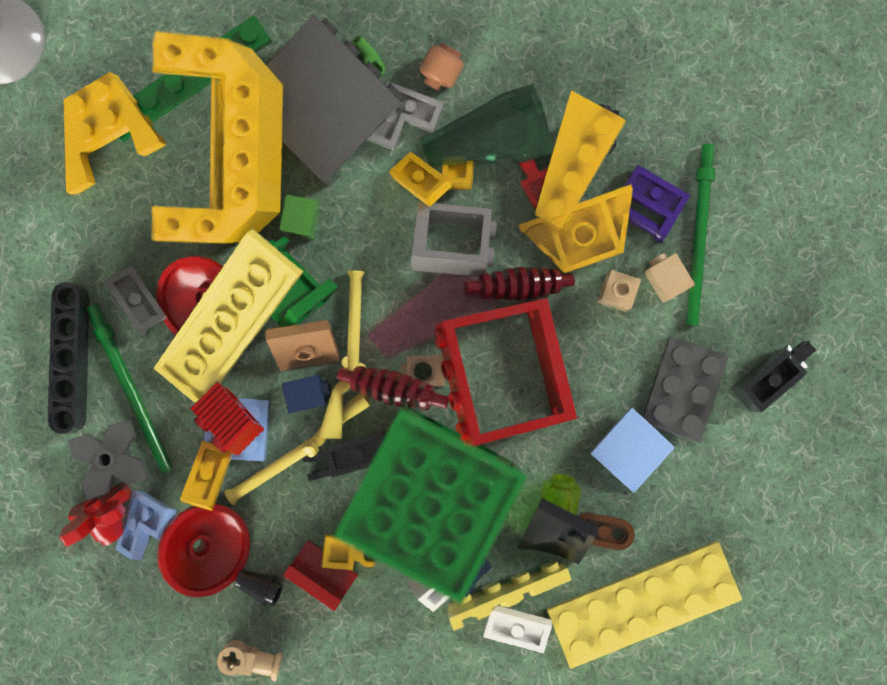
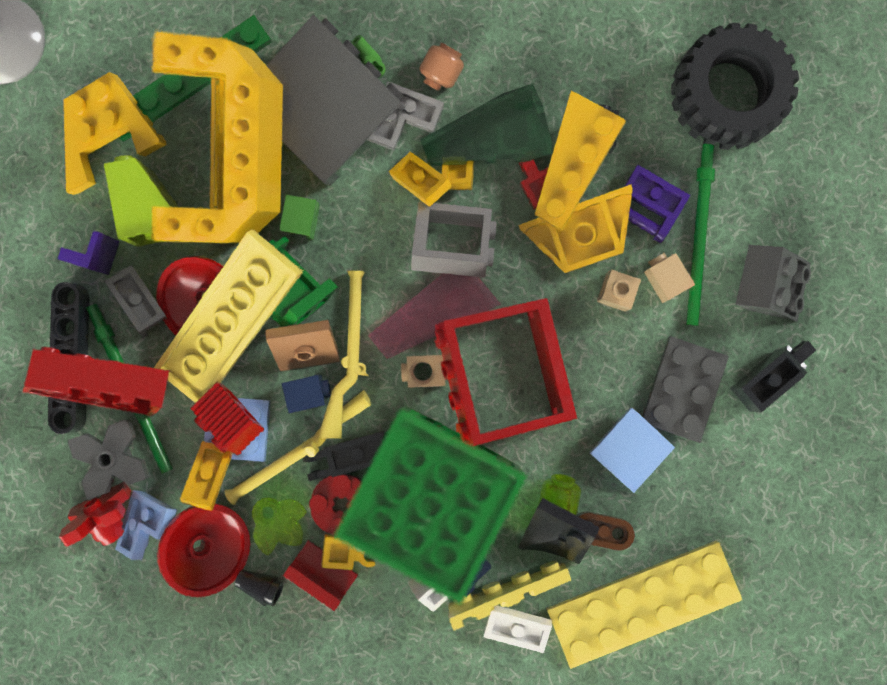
(96, 381): none -> red wedge
(98, 256): none -> dark purple panel
(132, 193): none -> lime slope
(249, 660): tan connector -> none
(280, 527): none -> clear neon green plate
(322, 500): none -> red plate
(393, 388): dark red piece -> none
(519, 283): dark red piece -> none
(761, 59): none -> black tyre
(773, 282): none -> dark grey slope

